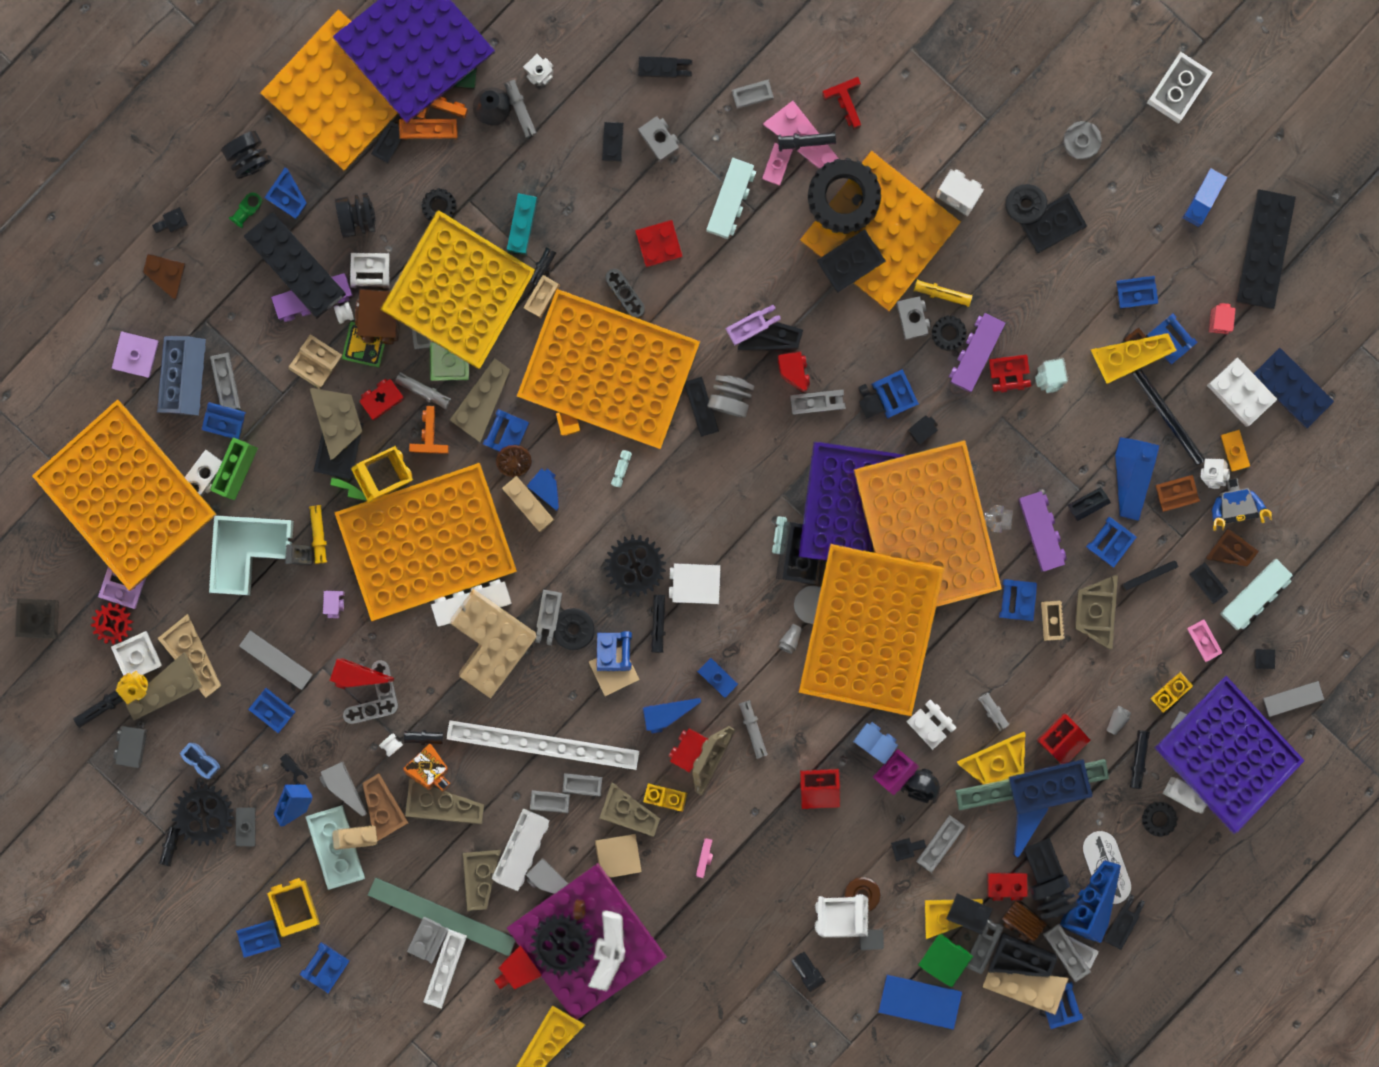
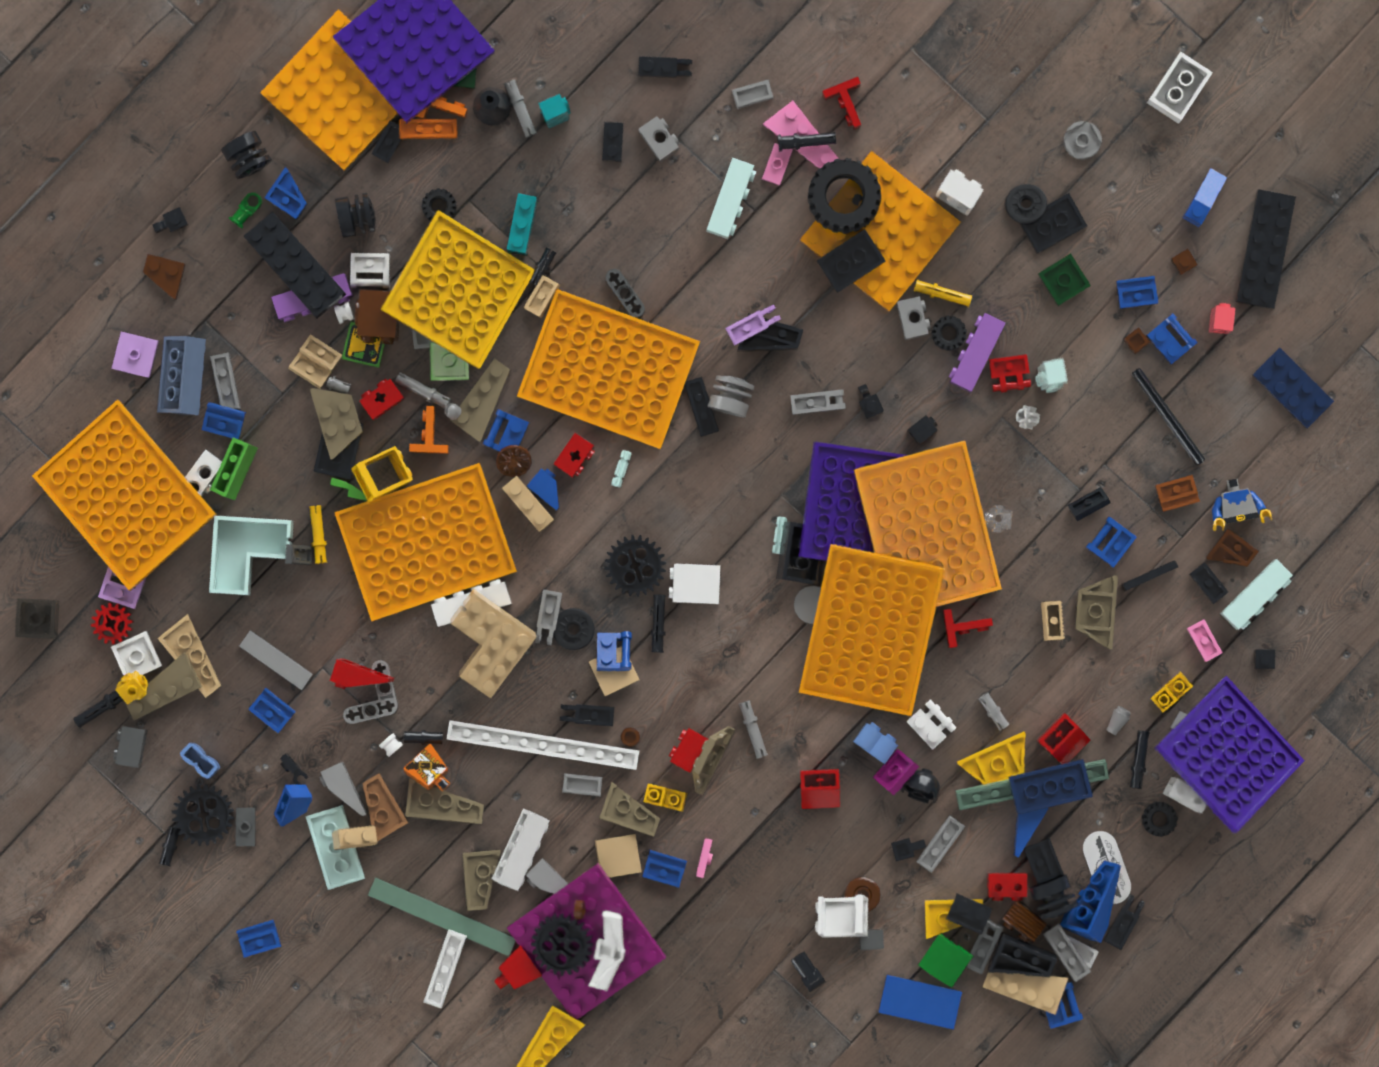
(284, 931): yellow window -> none
(330, 971): blue plate -> none
(333, 603): lavender brick -> none
(338, 385): none -> light grey pin
(427, 939): light grey plate -> none
(452, 411): none -> light grey hinge
(536, 64): white brick -> none
(549, 801): light grey tile -> none
(555, 110): none -> teal brick
(564, 460): none -> red brick
(567, 424): light orange panel -> none
(590, 714): none -> black hinge
(630, 737): none -> reddish brown tile
(659, 243): red plate -> none
(664, 714): blue slope -> none
(664, 868): none -> blue plate
(717, 677): blue plate -> none
(790, 639): light grey cone -> none
(792, 370): red slope -> none
(901, 391): blue plate -> none
(962, 628): none -> red bracket
(1024, 600): blue plate -> none
(1027, 417): none -> white gear
(1041, 531): medium lavender brick -> none
(1064, 279): none -> dark green plate
(1127, 357): yellow wing -> none
(1134, 471): blue wedge -> none
(1184, 261): none -> reddish brown plate
(1215, 473): white brick -> none
(1235, 450): light orange plate -> none
(1242, 392): white brick -> none
(1293, 698): light grey tile -> none

